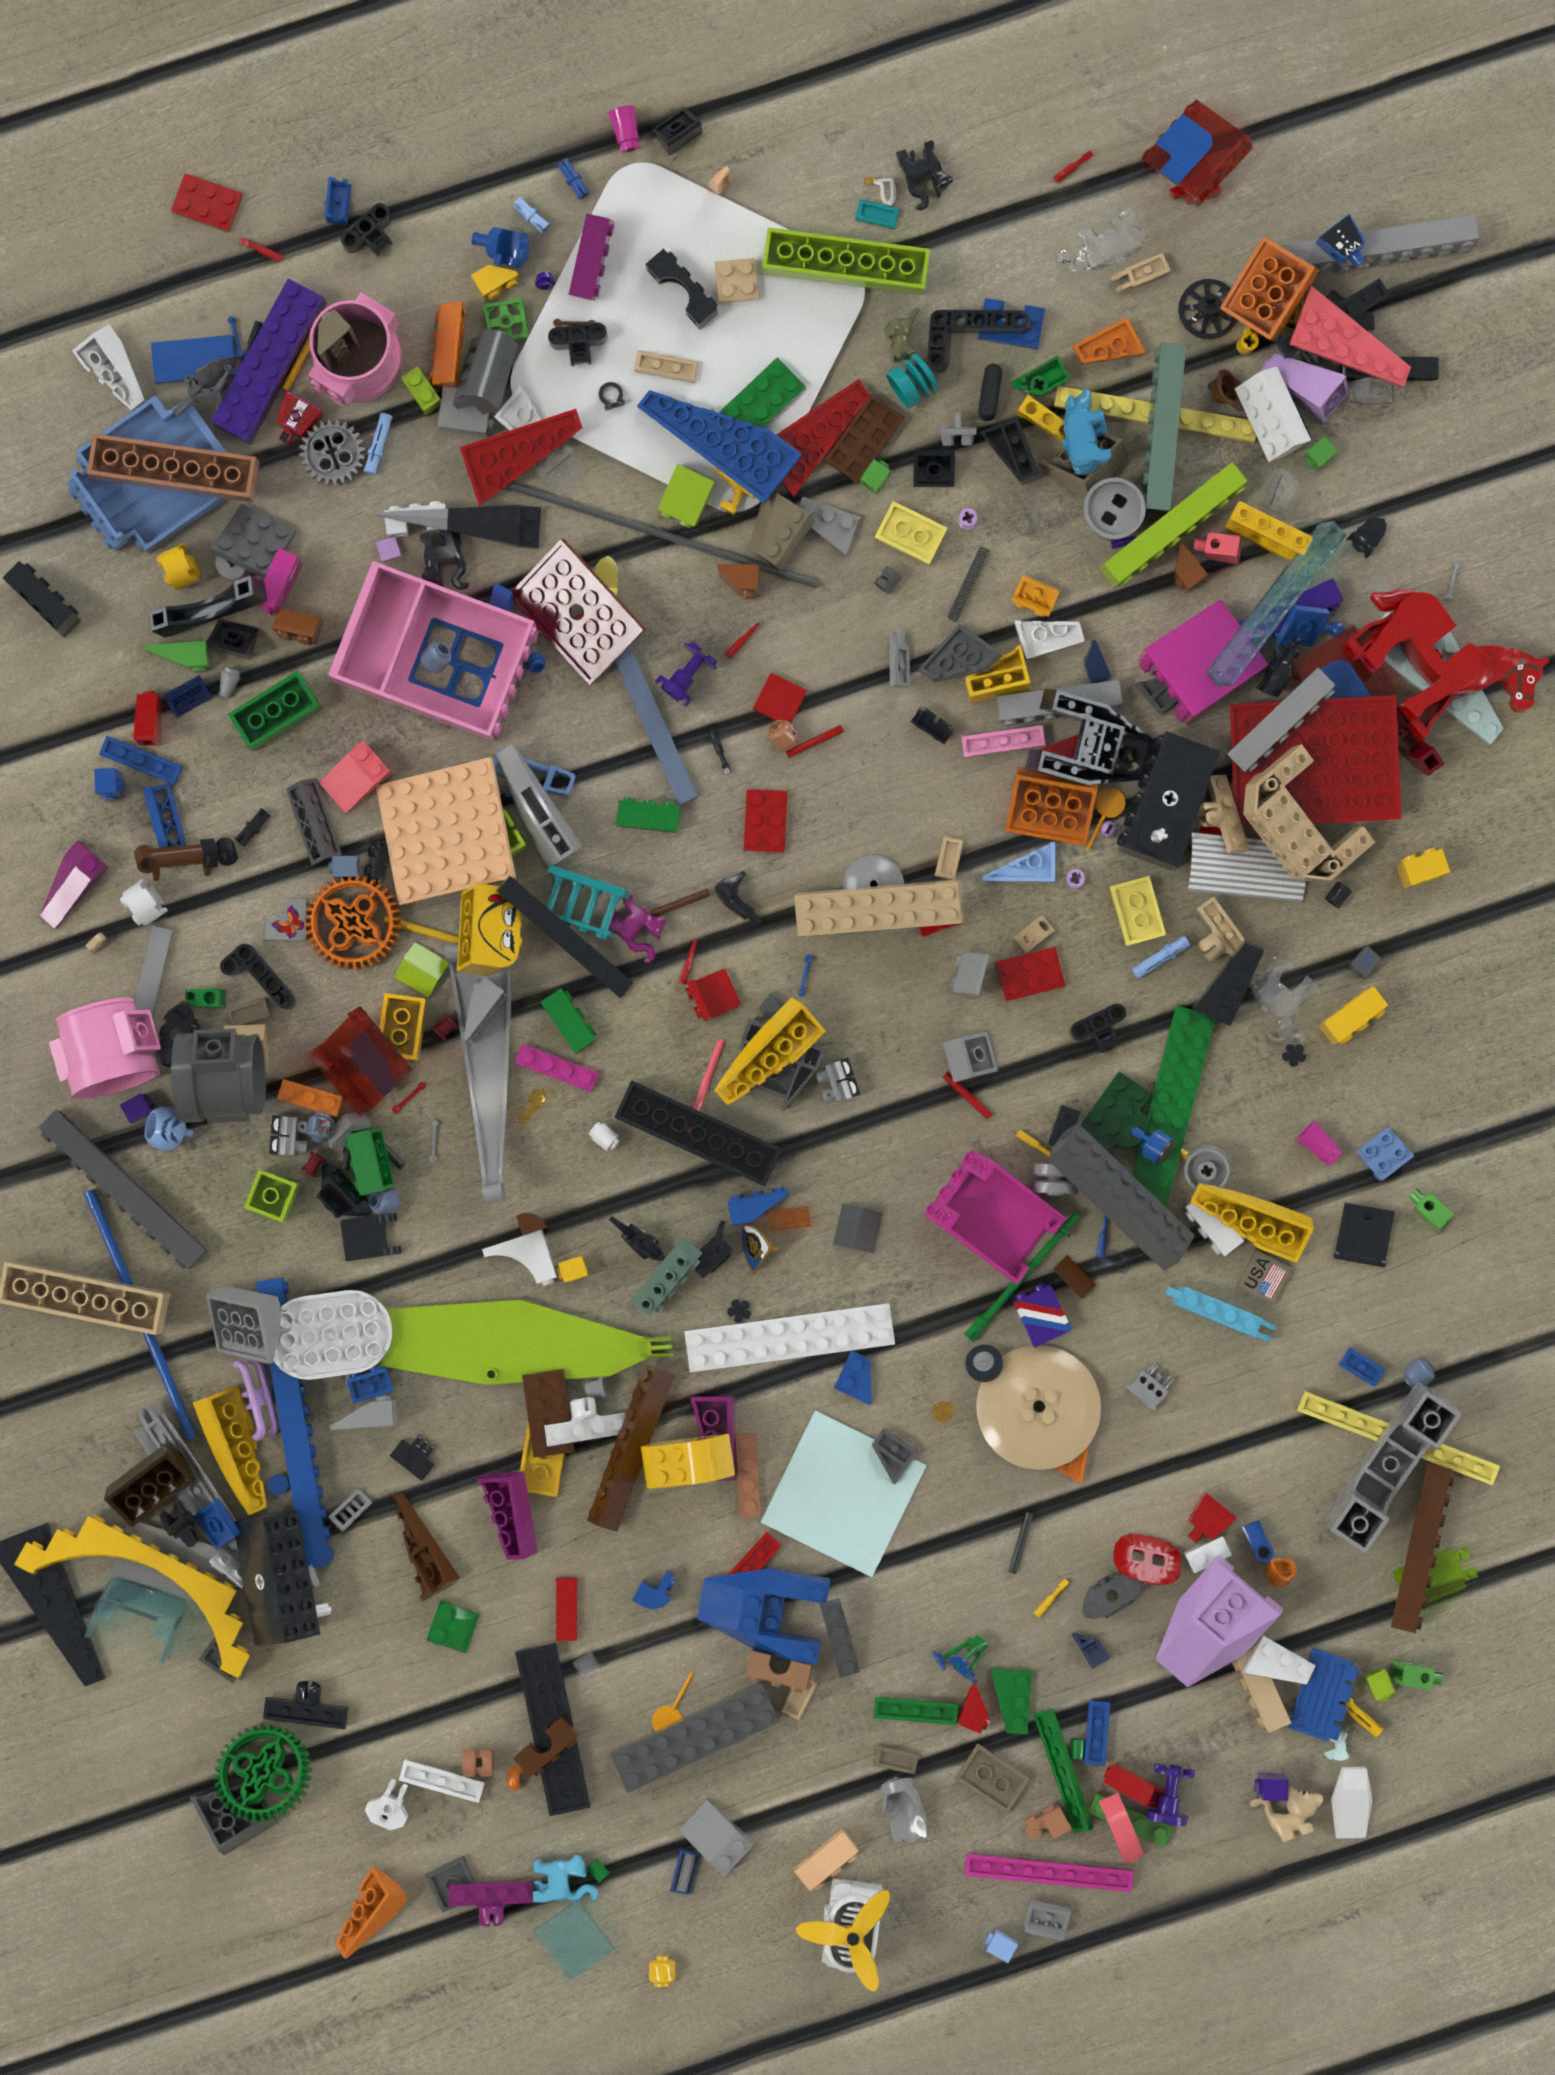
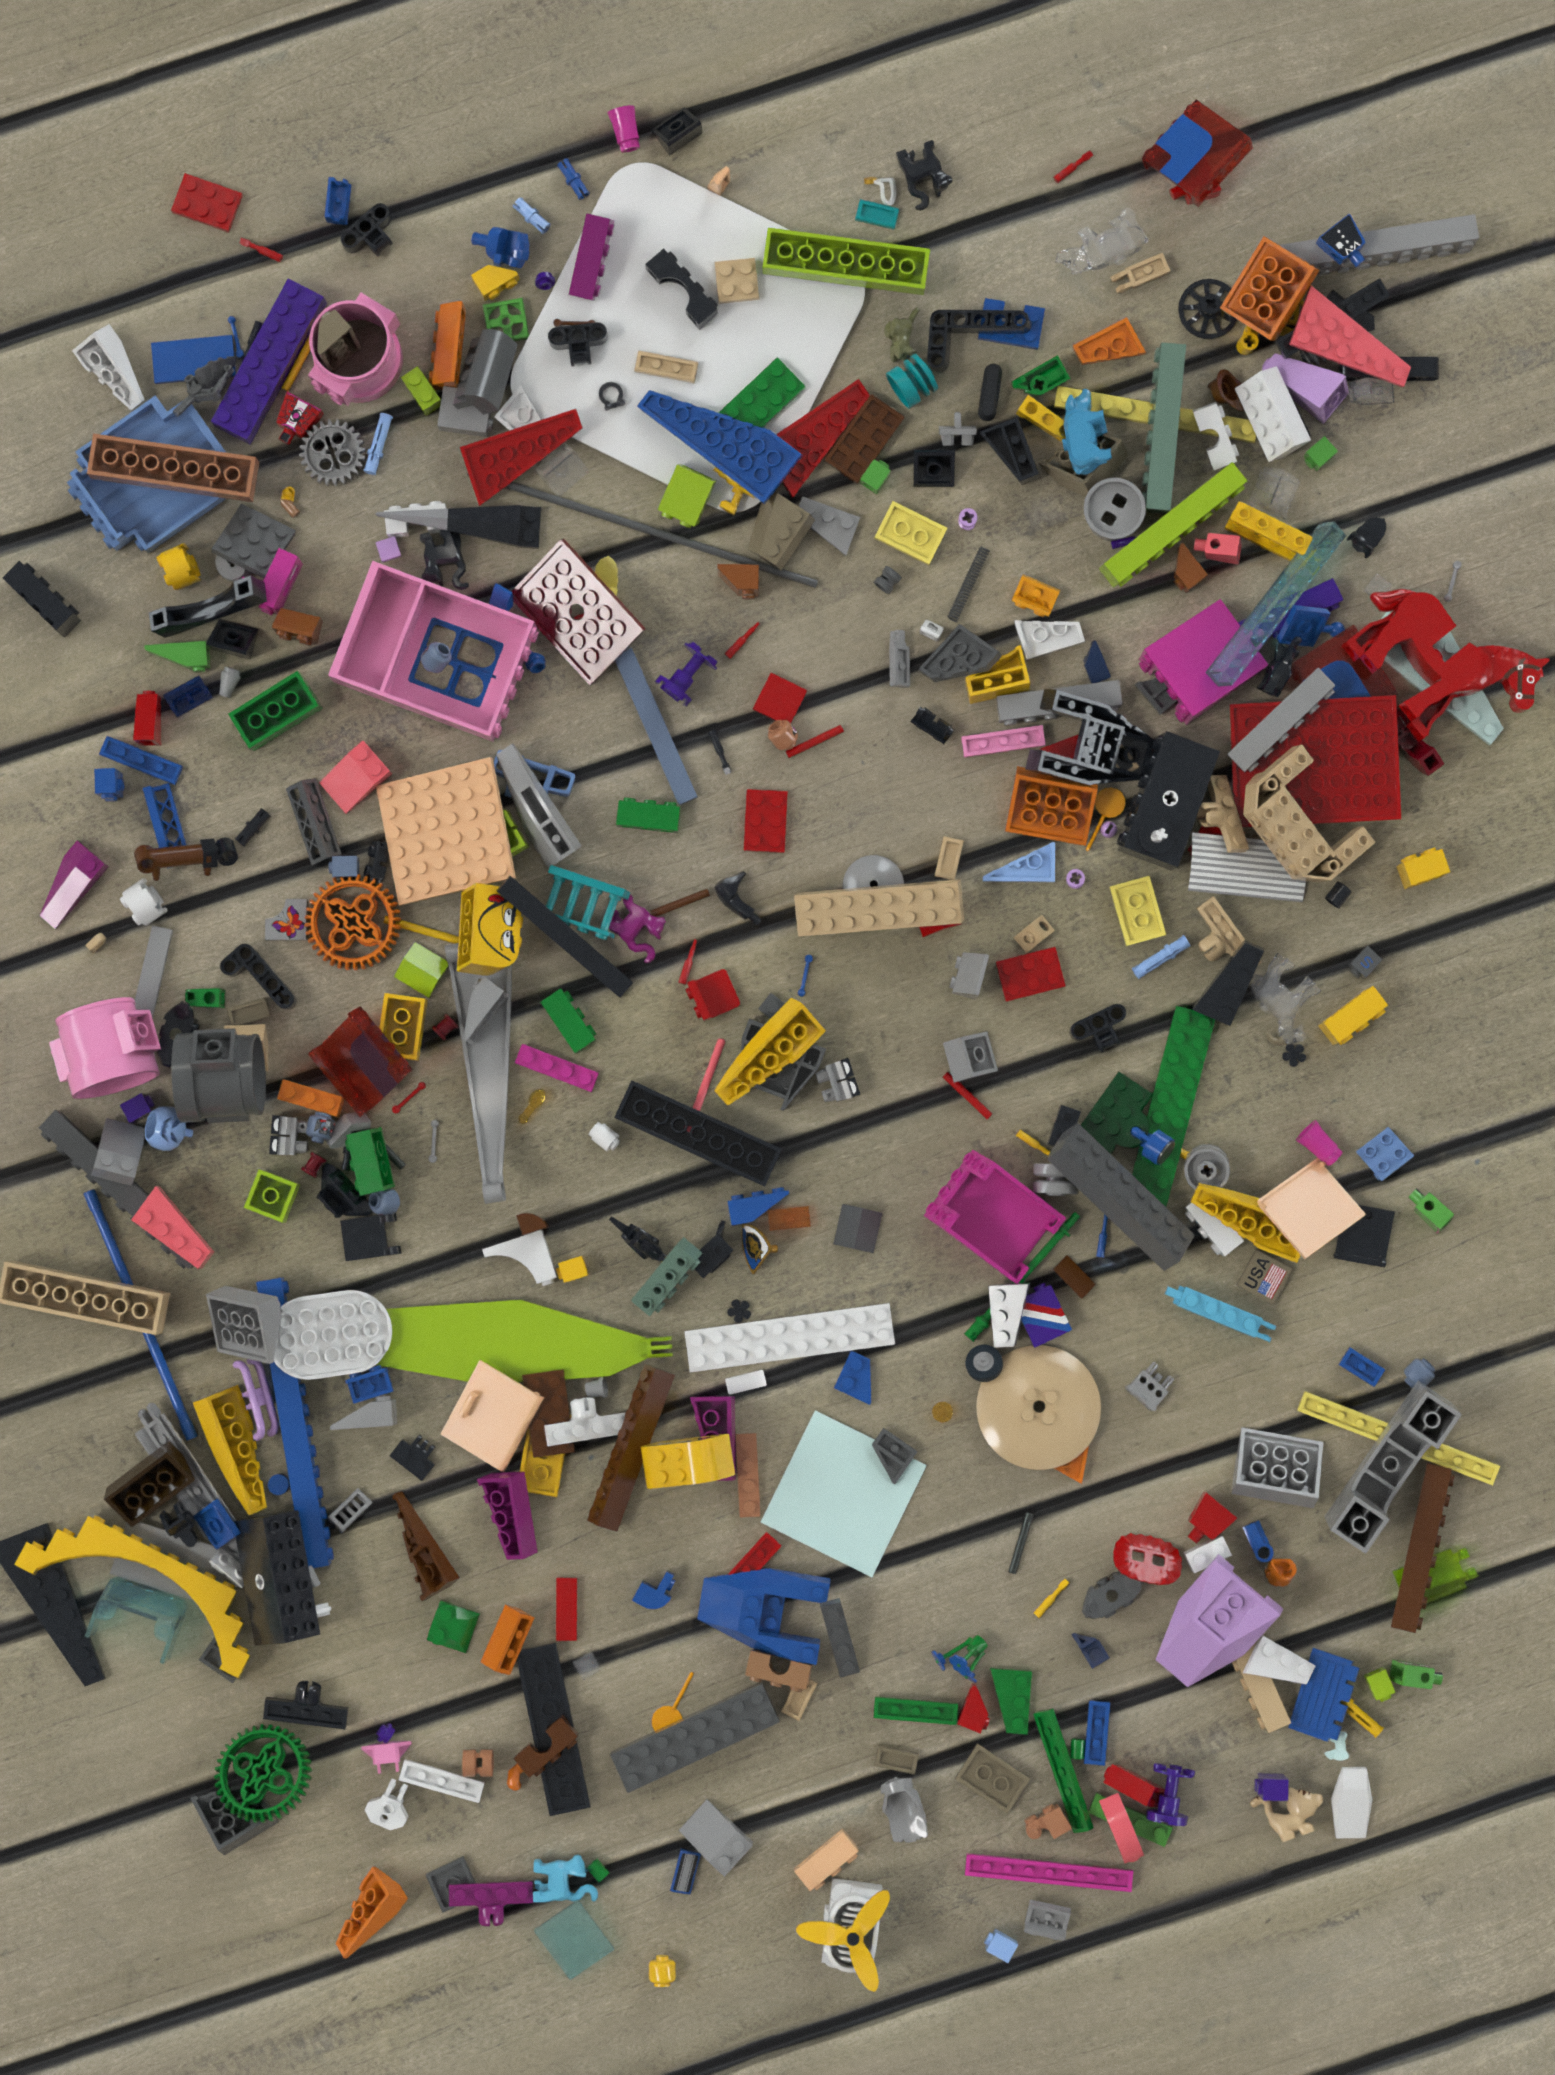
(119, 1152): none -> light grey slope
(167, 1224): none -> coral wedge
(287, 501): none -> arm
(385, 1733): none -> dark purple plate
(386, 1752): none -> bright pink piece
(492, 1416): none -> light nougat container
(507, 1639): none -> orange brick
(745, 1382): none -> white sticker
(931, 630): none -> white slope
(1006, 1312): none -> wing
(1211, 418): none -> white arch
(1278, 1468): none -> light grey slope
(1310, 1208): none -> light nougat container

